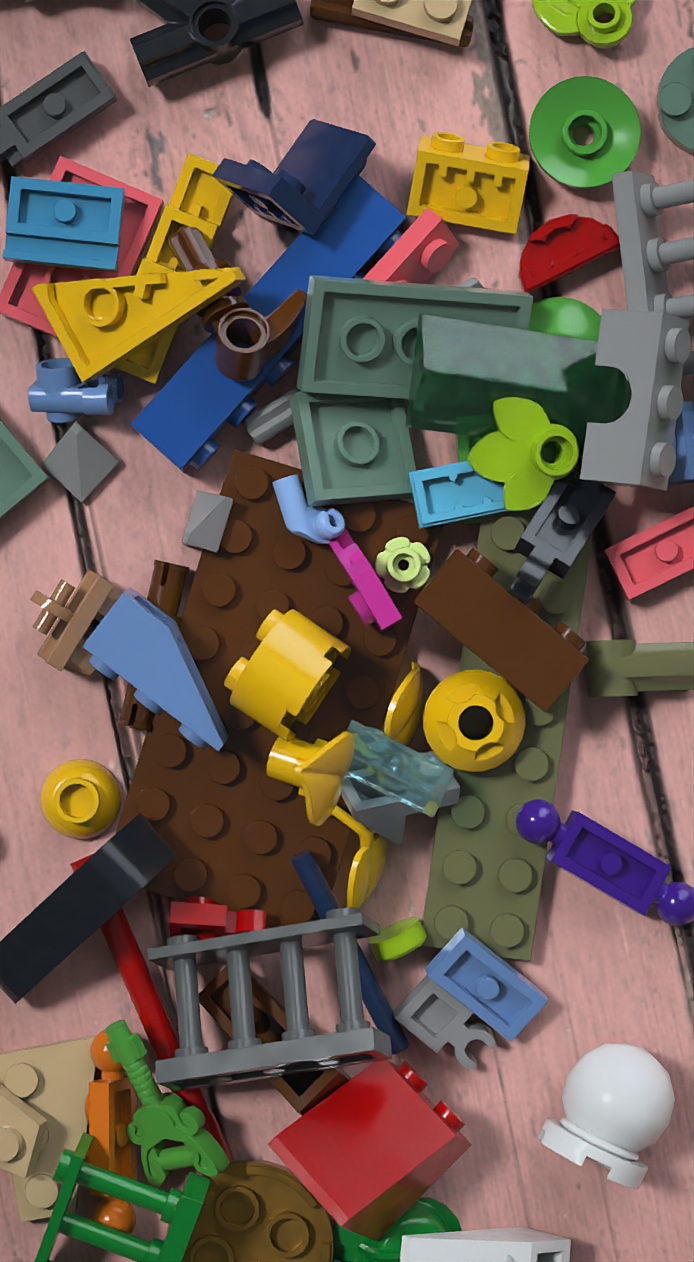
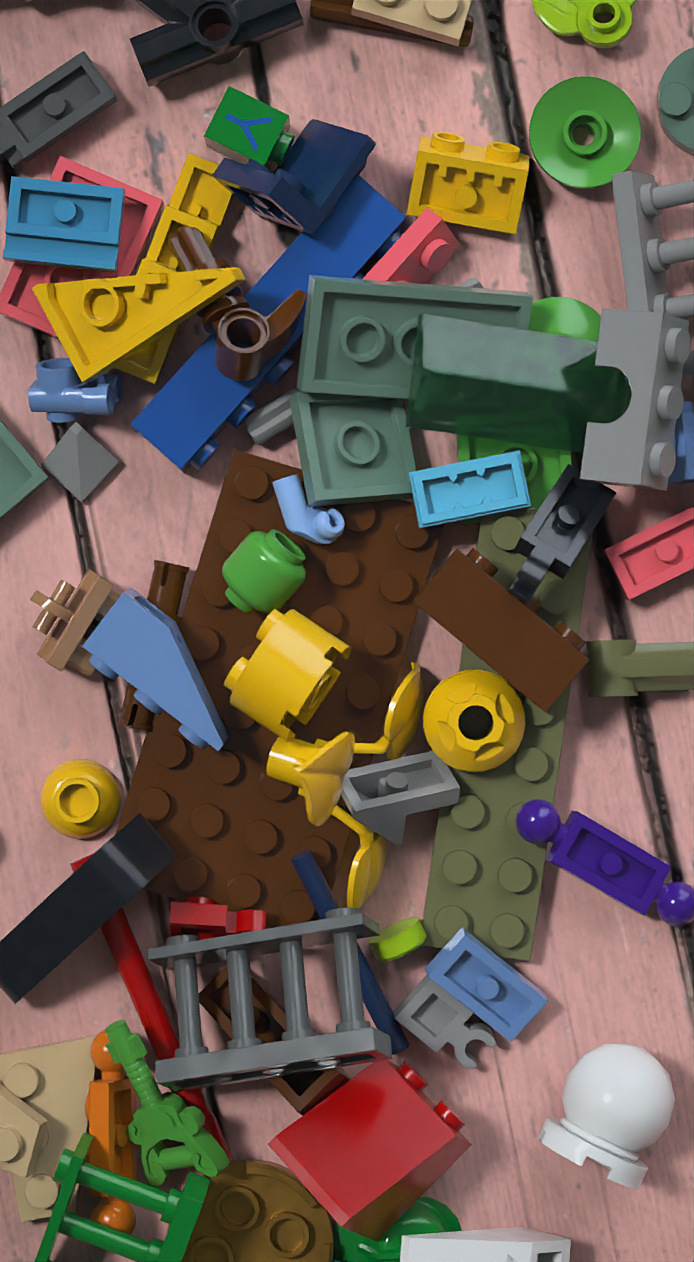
(207, 521): light grey slope -> none
(249, 130): none -> green brick
(263, 572): none -> bright green head
(371, 598): dark pink wing -> none
(398, 770): clear light blue plate -> none
(403, 549): yellowish green plate -> none
(515, 452): lime plate -> none
(563, 248): red plate -> none

